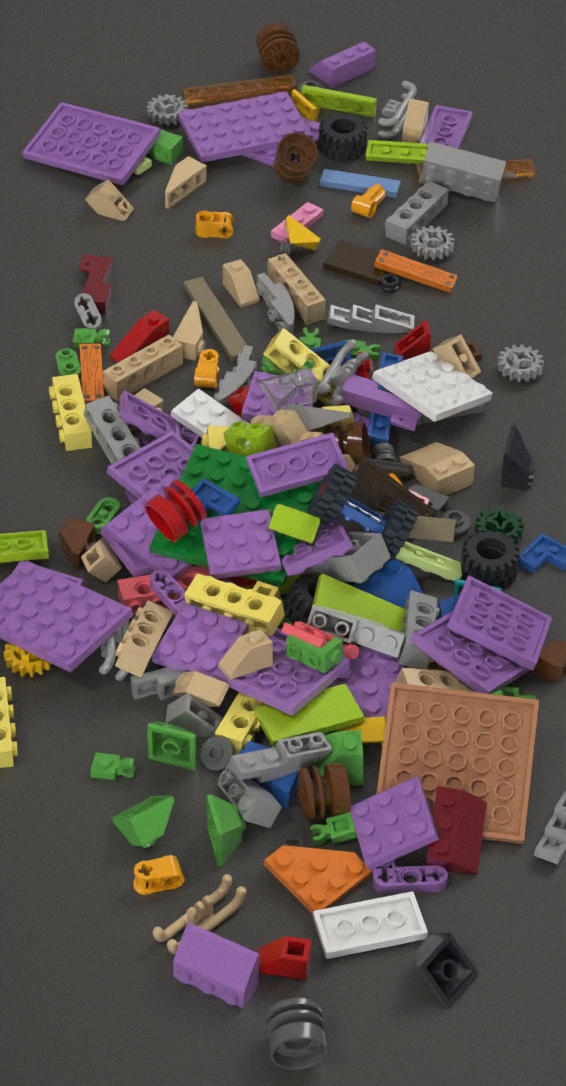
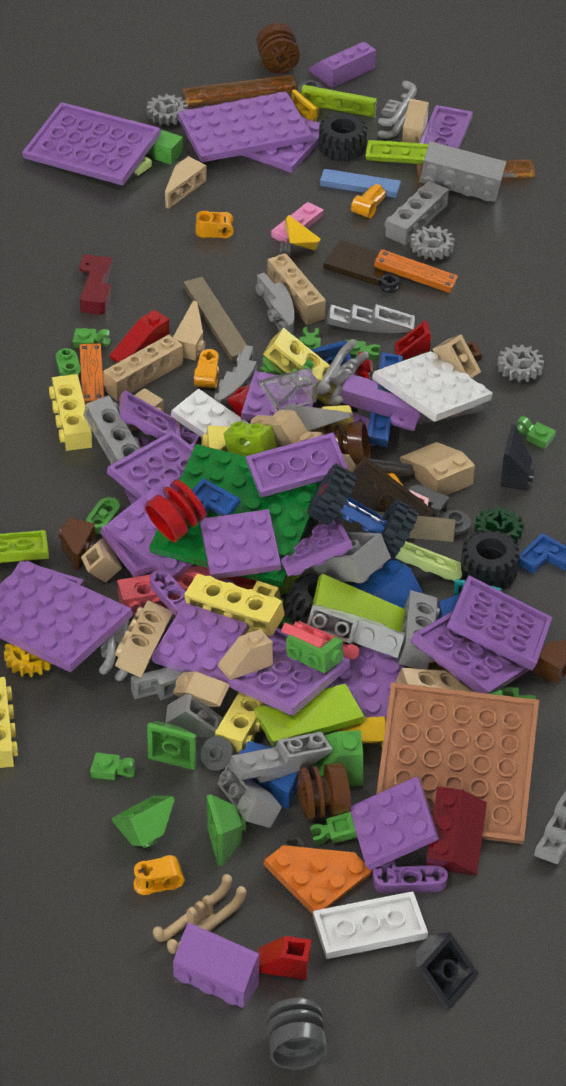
(92, 310): light grey beam -> none
(109, 201): tan slope -> none
(240, 283): tan slope -> none
(294, 523): lime slope -> none
(295, 147): reddish brown wheel -> none
(384, 452): dark grey wheel -> none
(536, 434): none -> bright green plate

